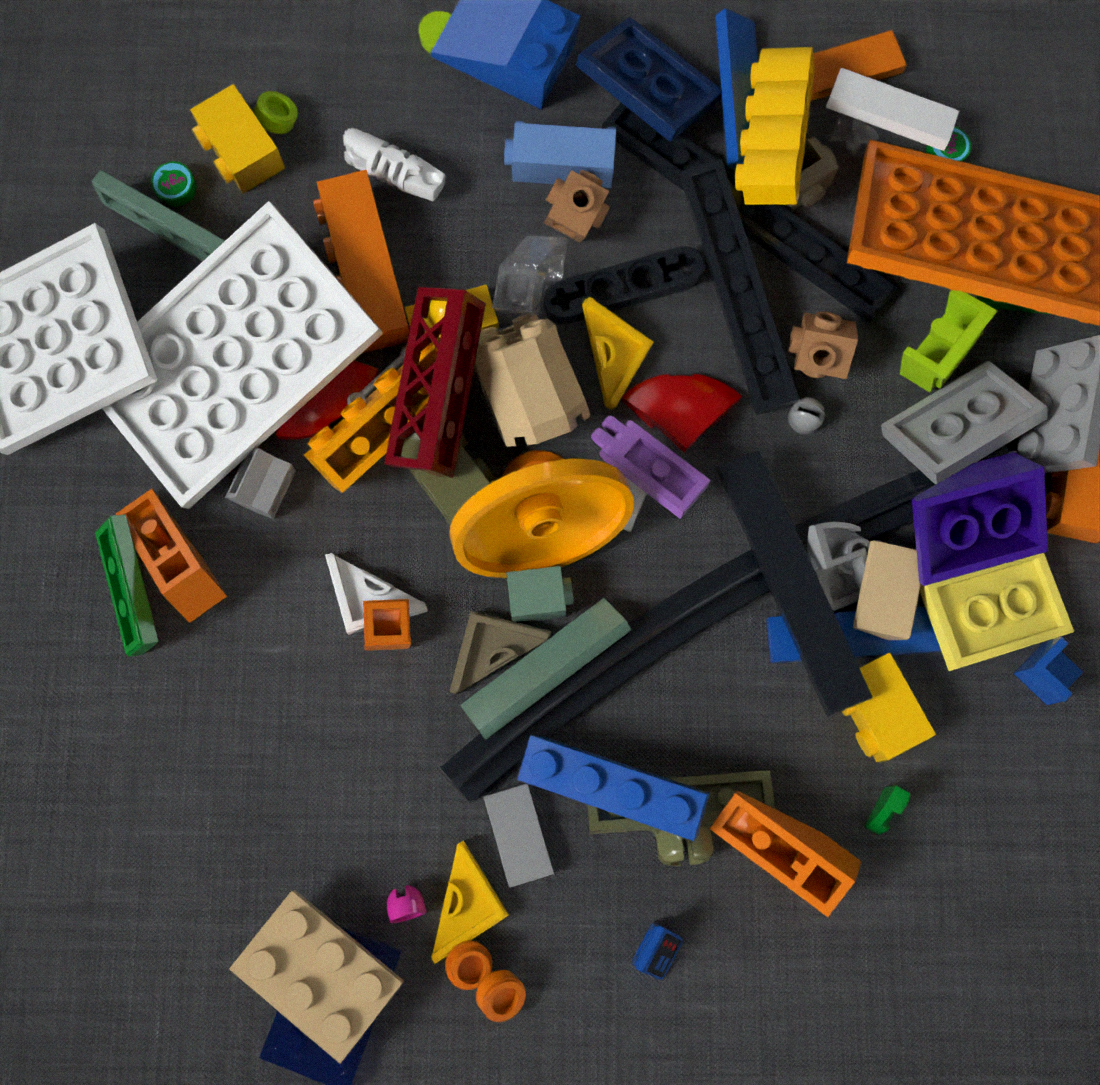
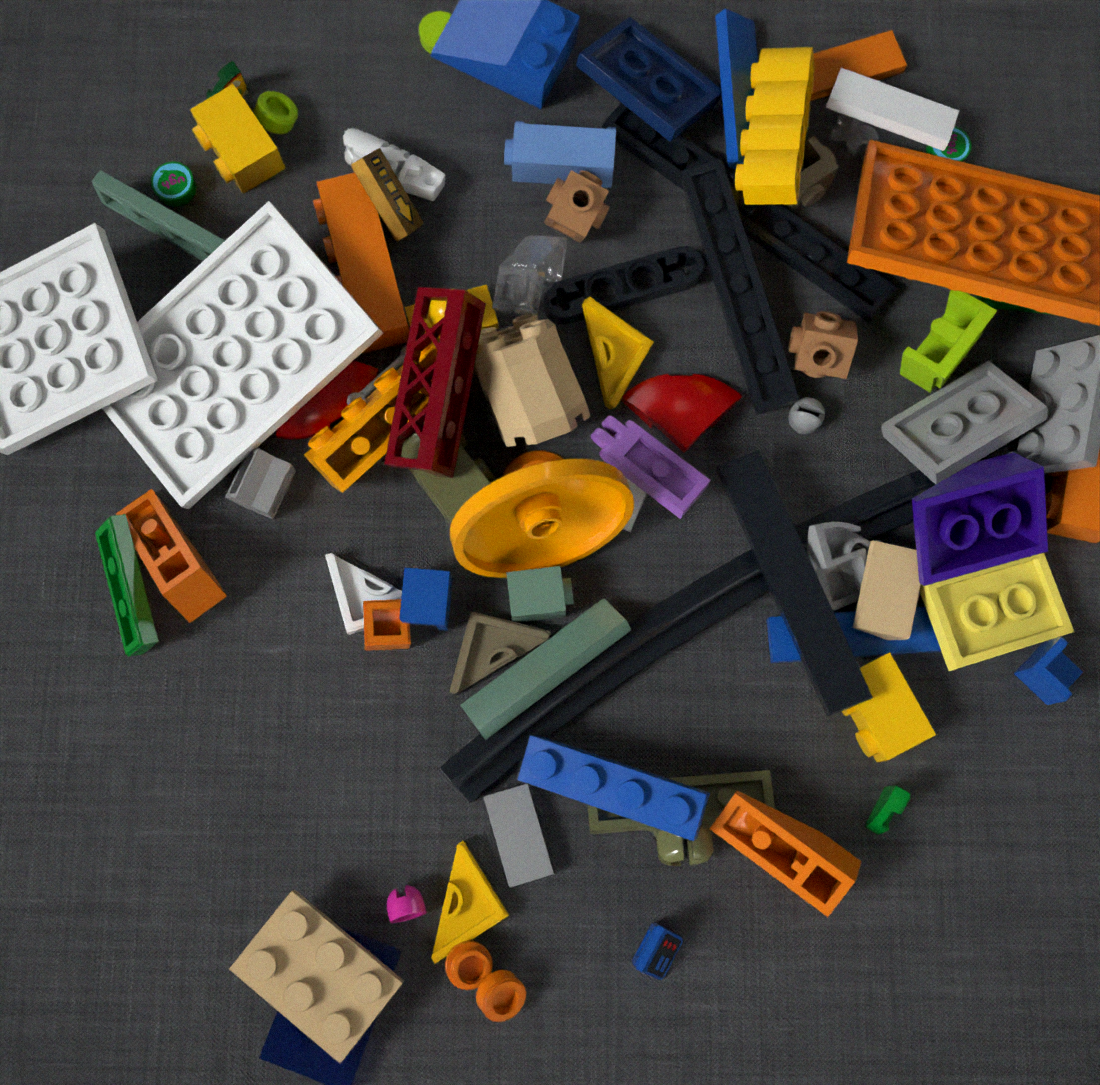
(229, 75): none -> dark green tile
(387, 194): none -> pearl gold tile
(426, 597): none -> blue panel

